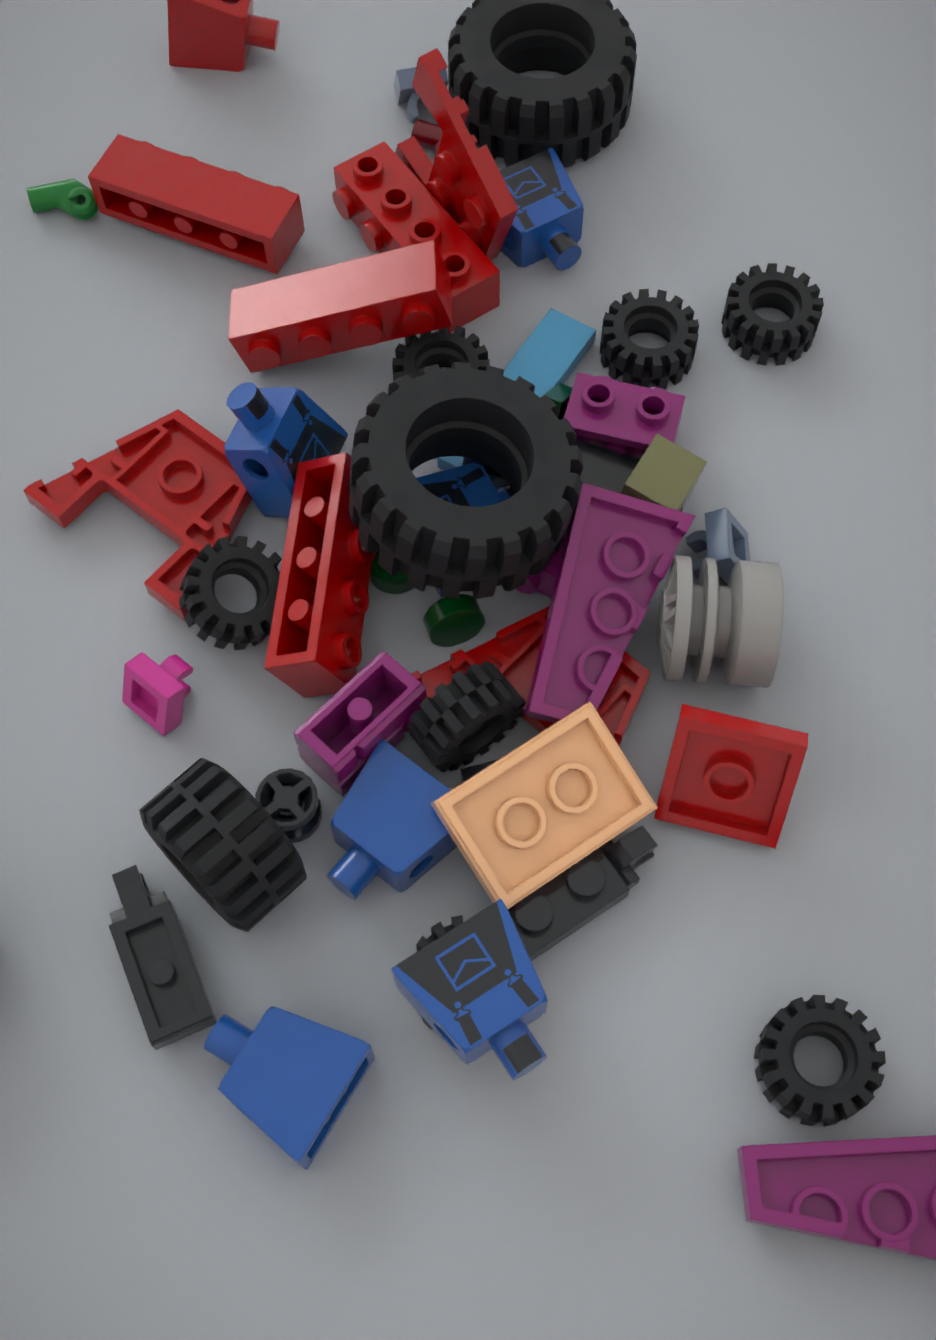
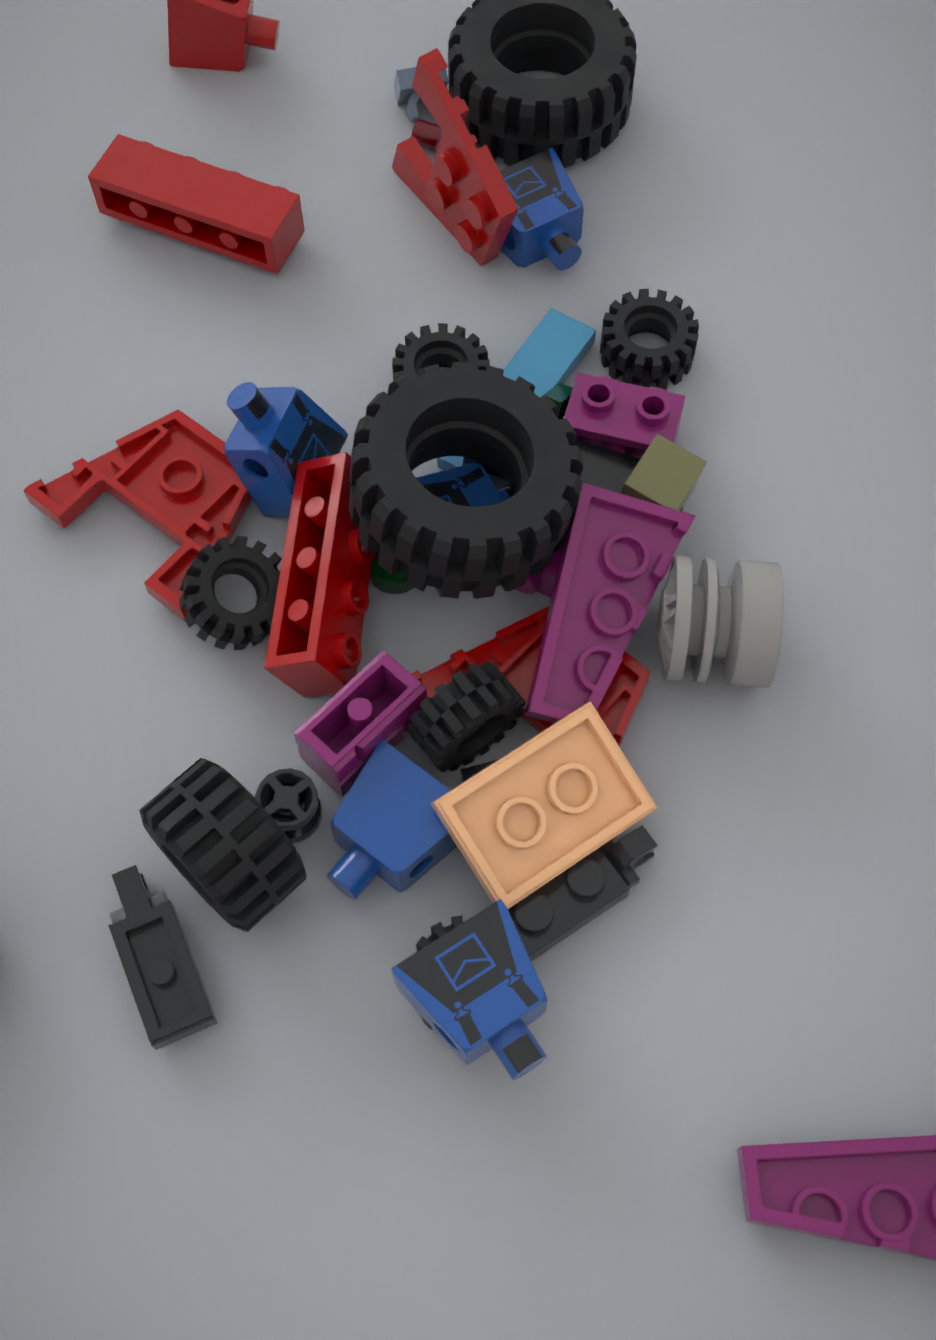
(66, 195): green arm -> none
(156, 690): dark pink tile -> none
(289, 1076): blue torso -> none
(341, 307): brick -> none
(400, 212): red brick -> none
(453, 620): dark green tile -> none
(723, 540): sand blue tile -> none
(730, 775): red tile -> none
(773, 291): black tyre -> none
(847, 1033): black tyre -> none

